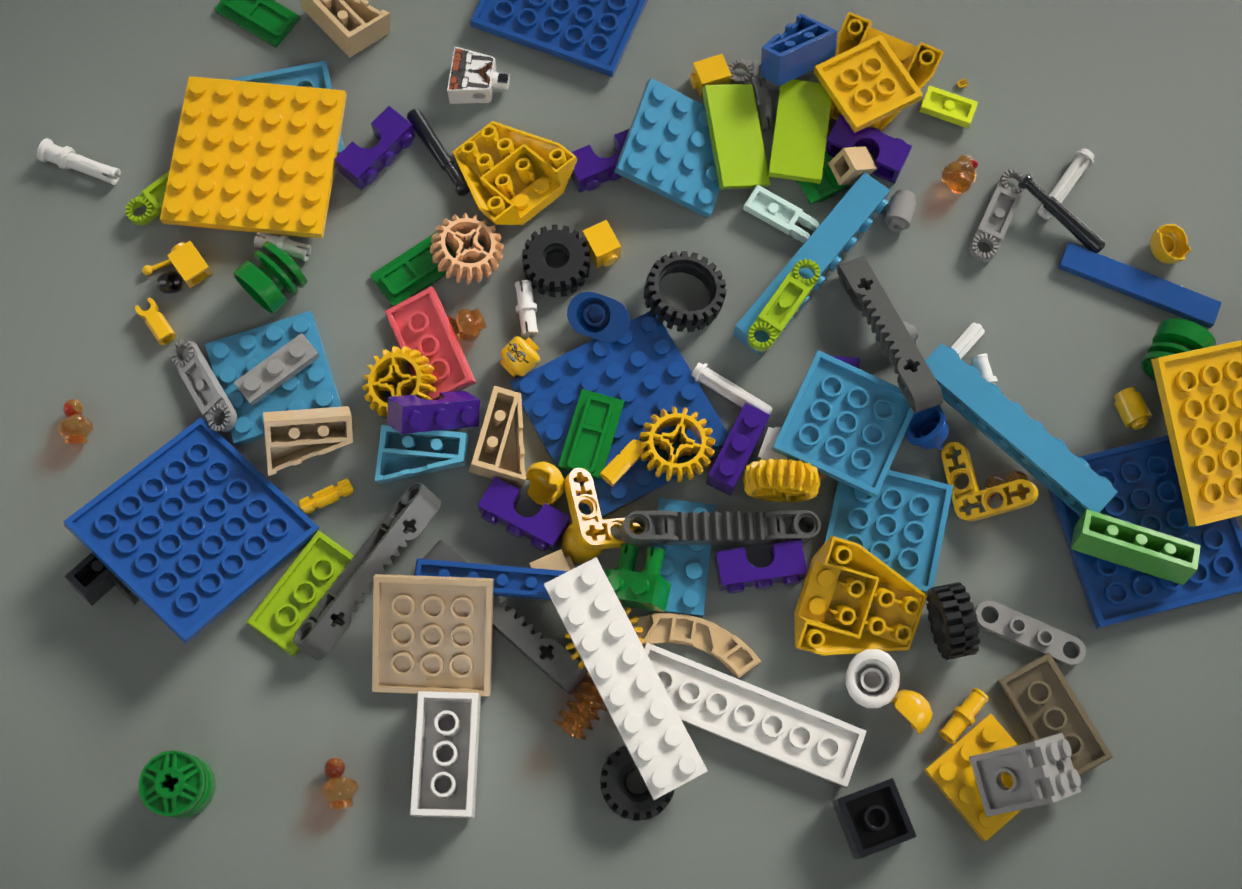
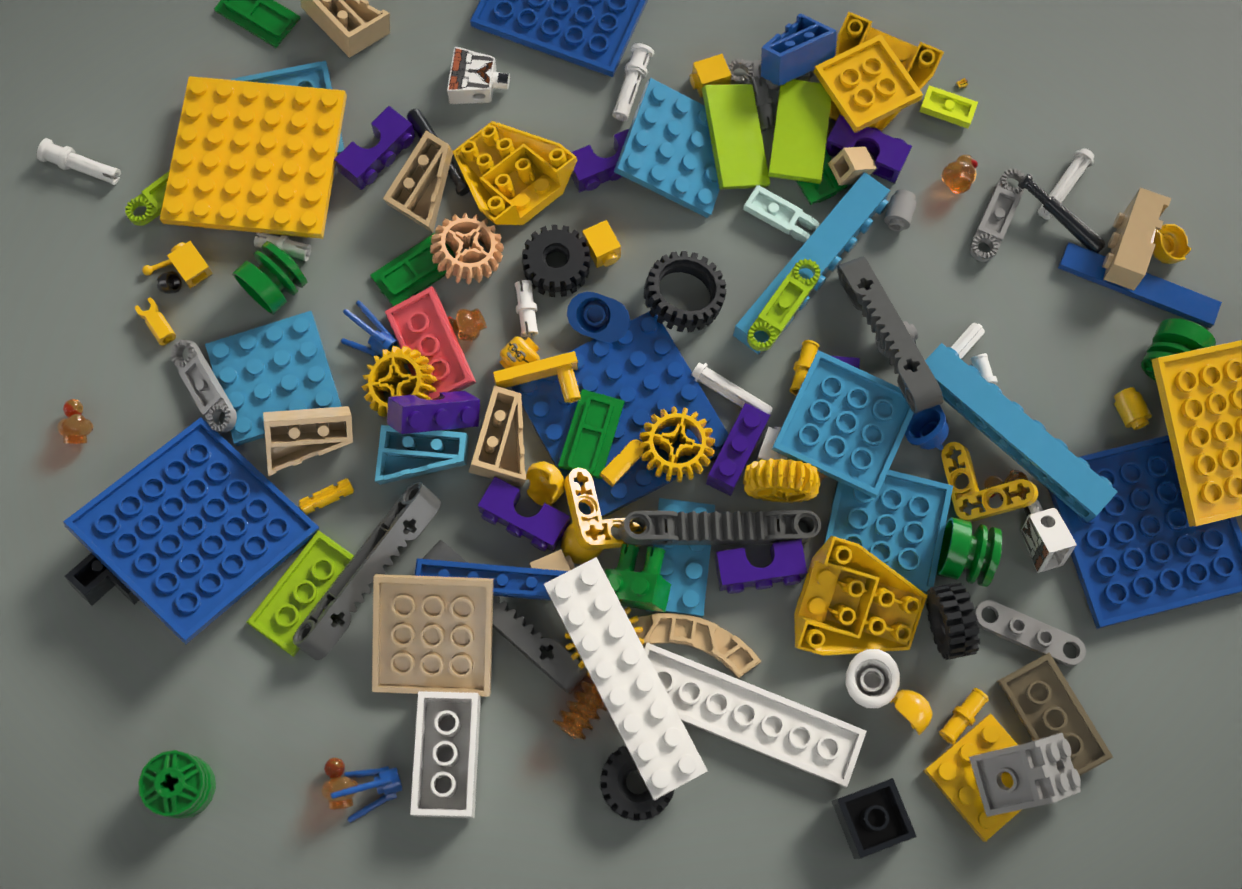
(276, 369): light grey plate -> none
(379, 339): none -> blue plant
(387, 783): none -> blue plant
(422, 181): none -> tan wedge
(559, 365): none -> yellow piece
(635, 72): none -> white pin
(801, 367): none -> yellow pin
(975, 553): none -> green wheel
(1046, 537): none -> white torso
(1133, 239): none -> tan wedge
(1135, 547): bright green brick -> none

